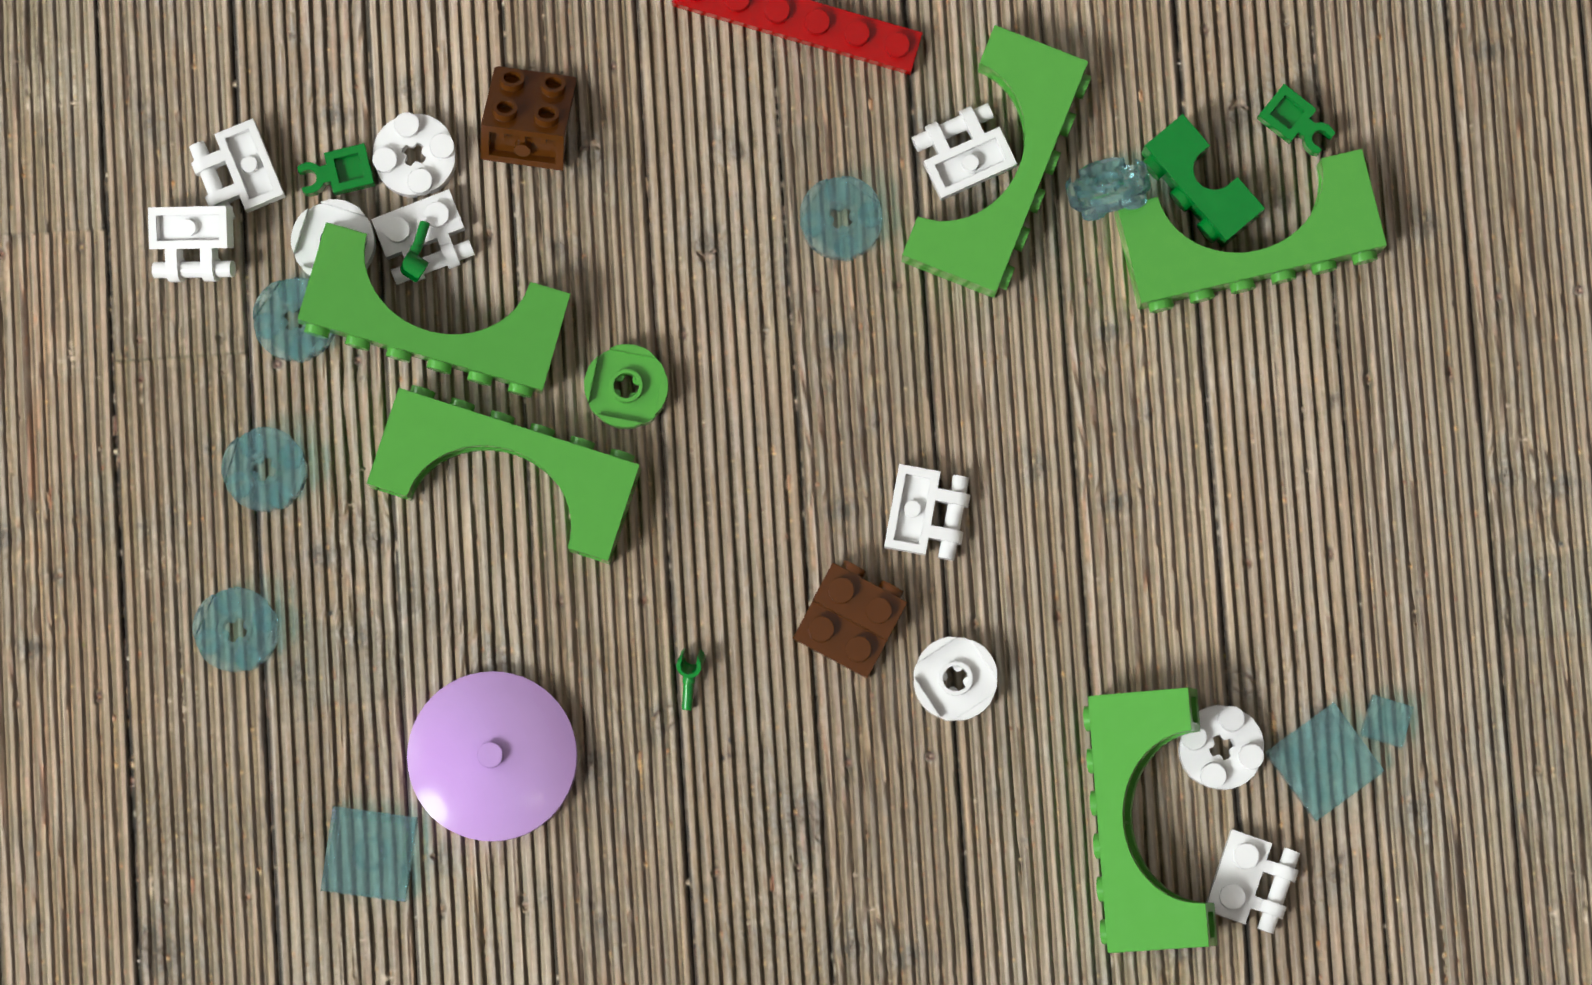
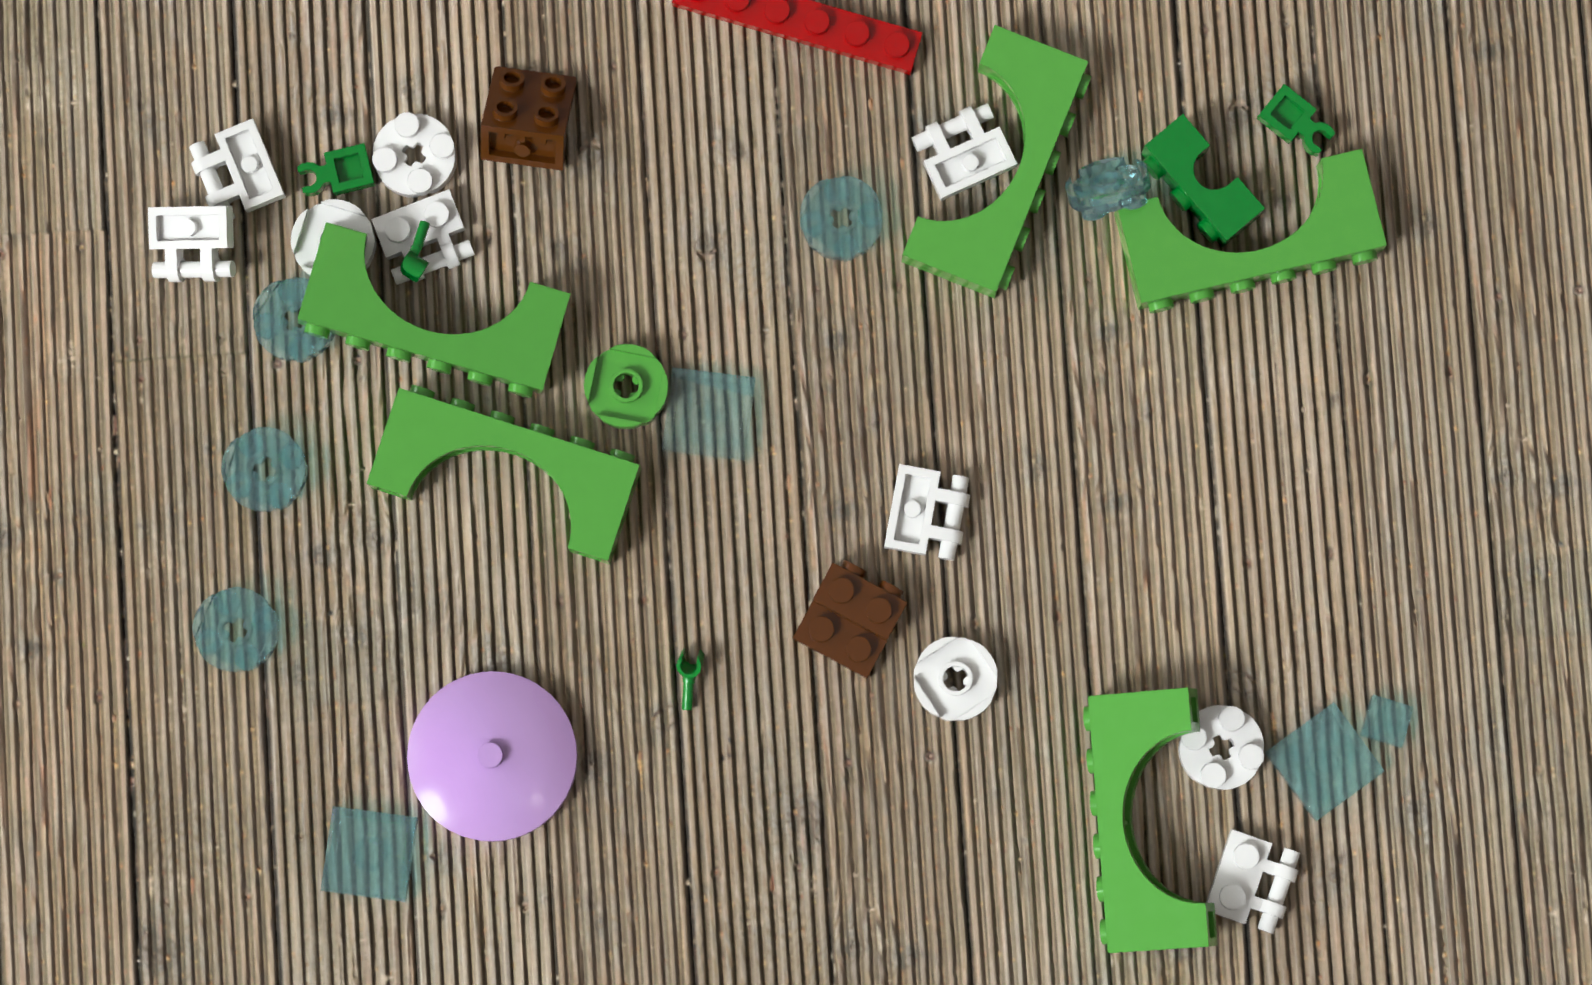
(708, 414): none -> clear light blue tile

